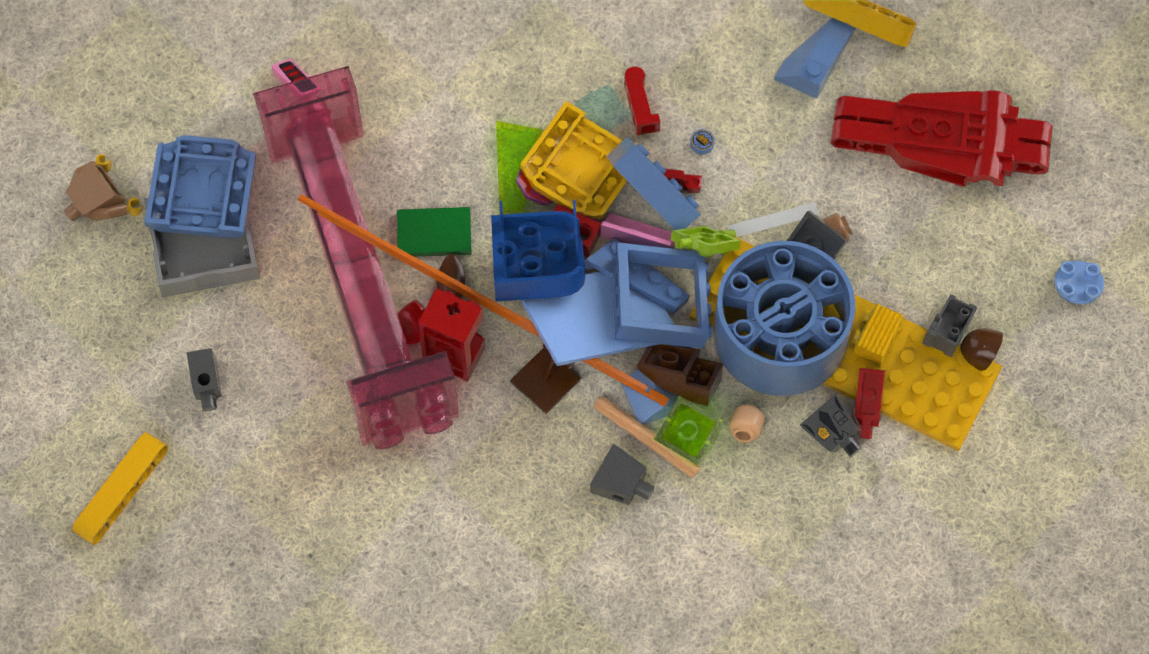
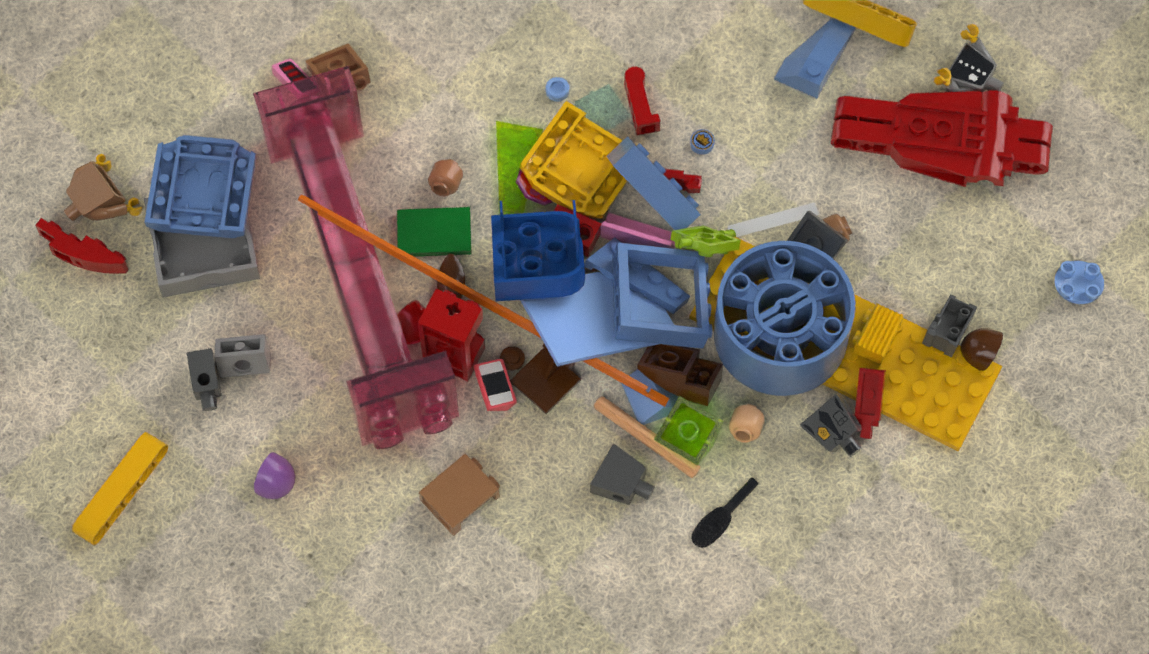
(85, 254): none -> red slope
(242, 355): none -> light grey brick
(274, 477): none -> medium lavender helmet
(339, 58): none -> medium nougat plate
(445, 177): none -> nougat head
(458, 492): none -> medium nougat panel
(495, 385): none -> slope
(513, 358): none -> reddish brown plate
(557, 89): none -> light blue tile
(718, 520): none -> black piece
(971, 69): none -> torso

